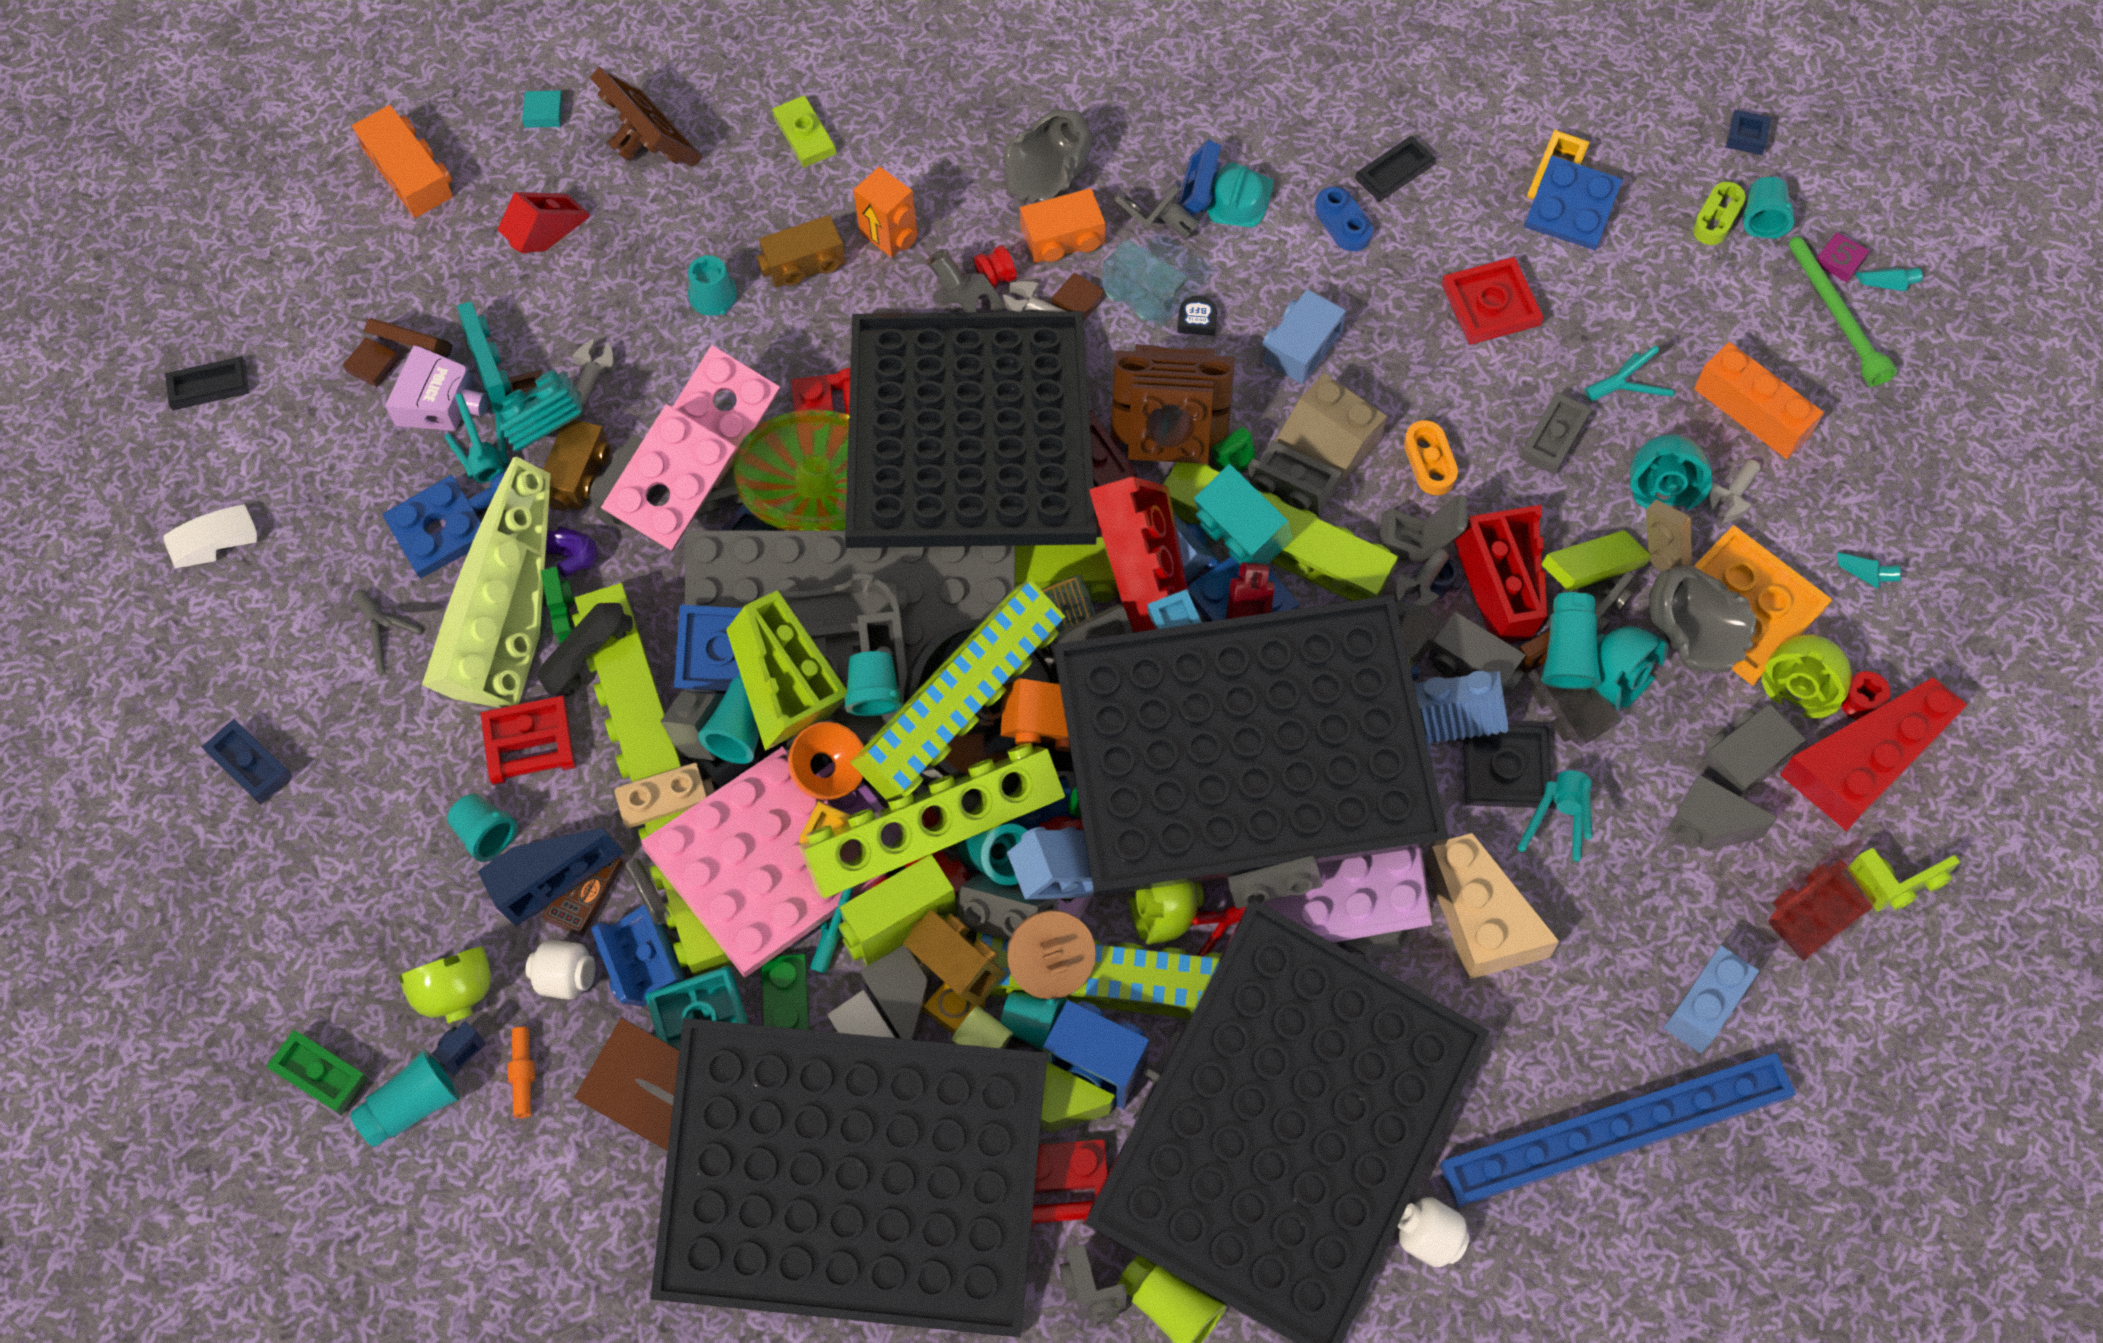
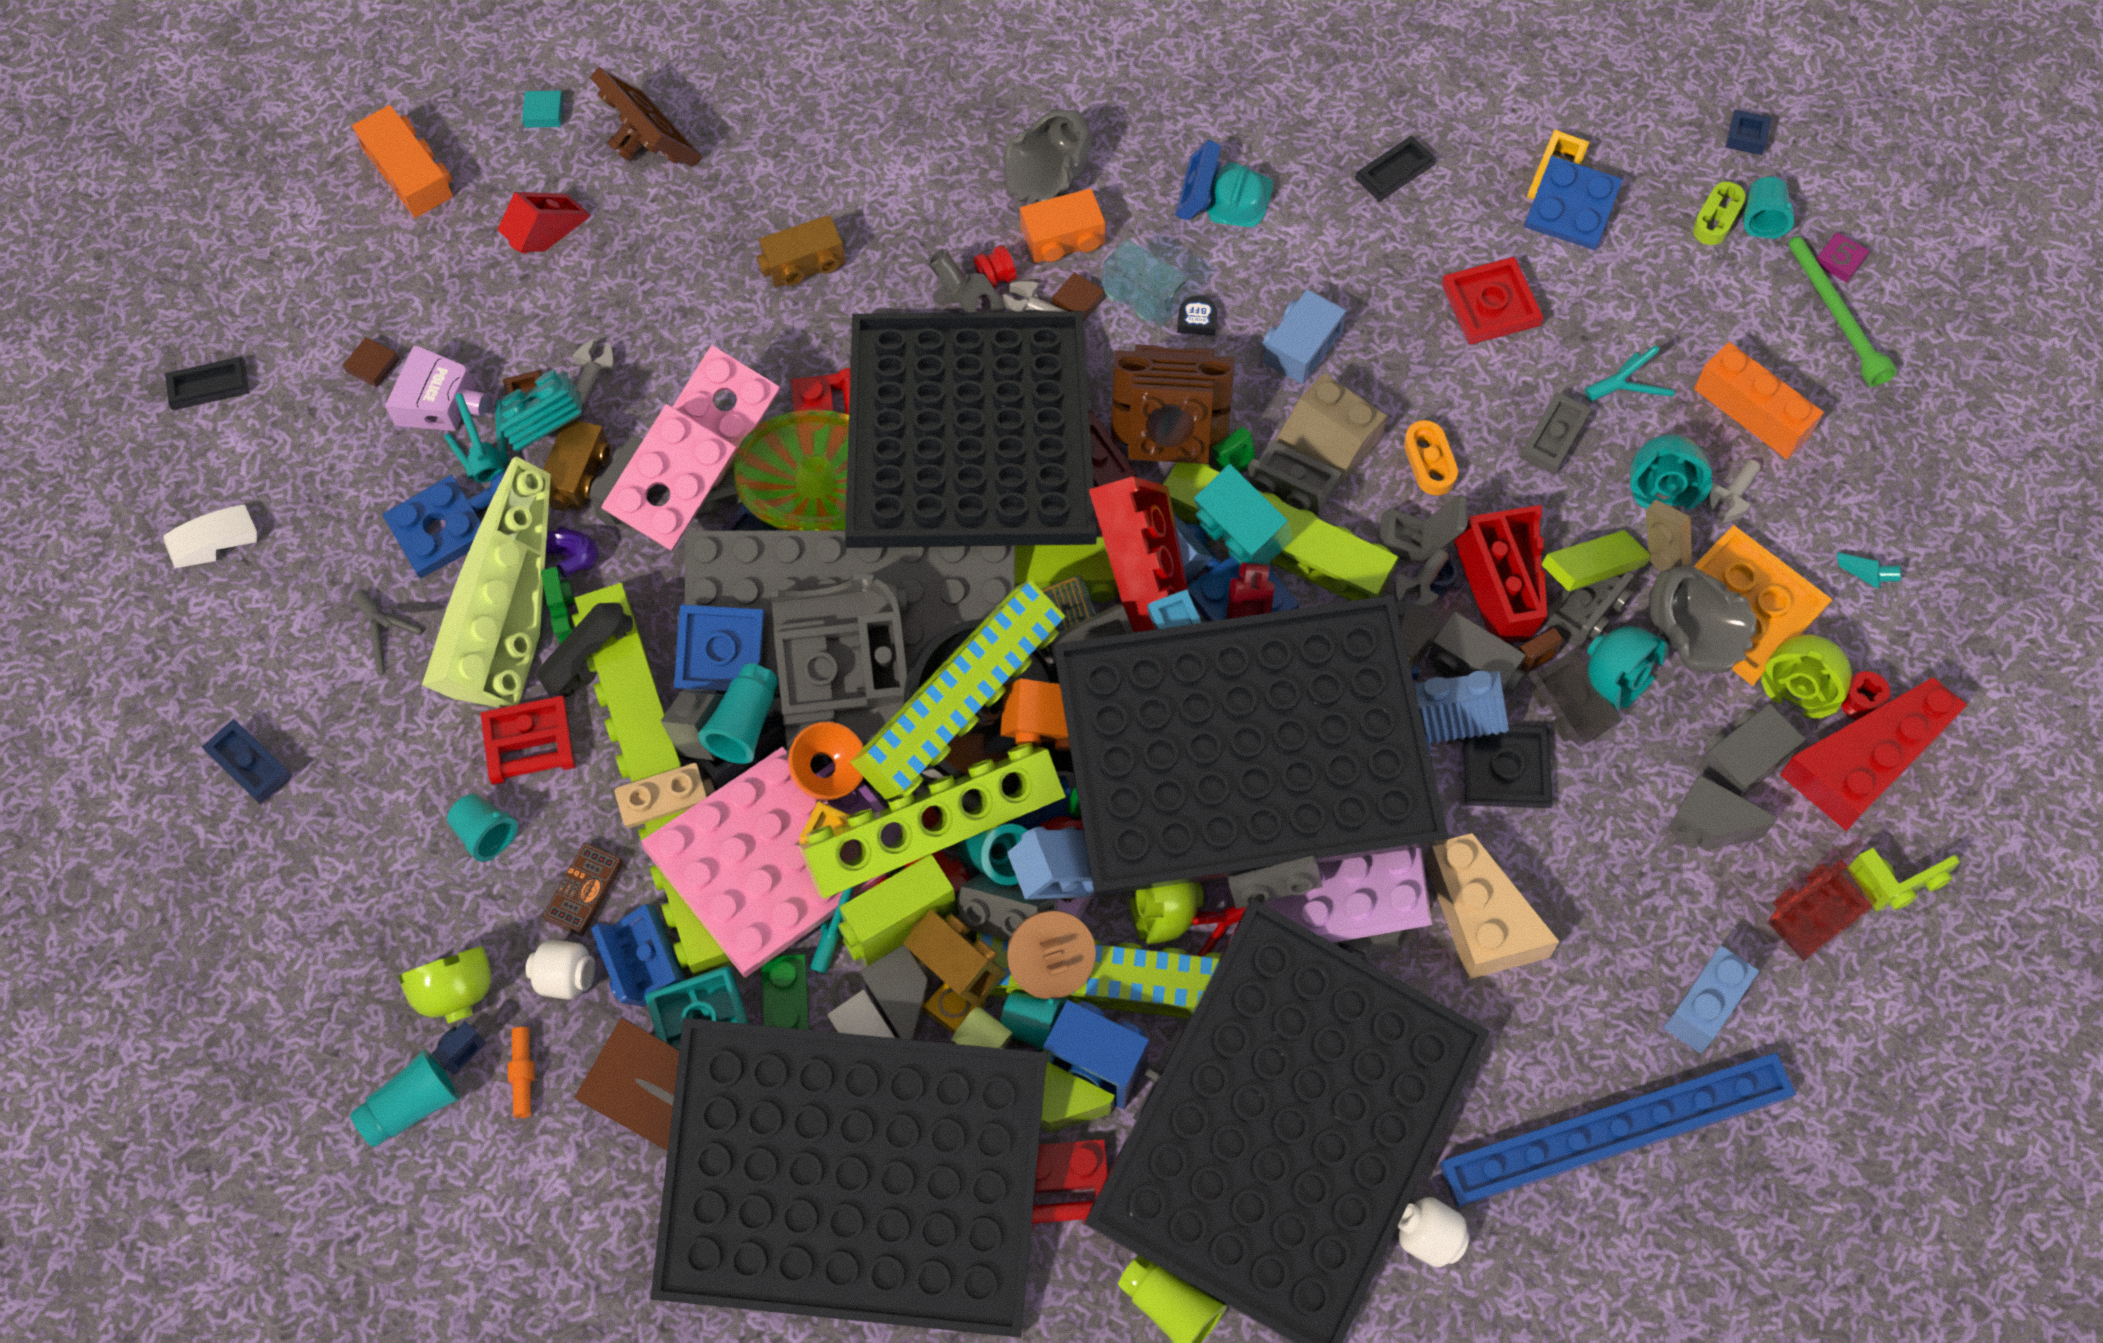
(317, 1072): green plate -> none
(408, 337): reddish brown tile -> none
(484, 355): teal plate -> none
(544, 870): dark blue slope -> none
(650, 887): dark grey piece -> none
(710, 286): teal piece -> none
(782, 670): lime wedge -> none
(804, 131): lime plate -> none
(872, 685): teal piece -> none
(886, 212): orange brick -> none
(1079, 1285): dark grey bracket -> none
(1165, 208): dark grey bracket -> none
(1341, 216): blue plate -> none
(1572, 643): teal plant -> none
(1573, 798): teal plant -> none
(1890, 278): teal bar -> none

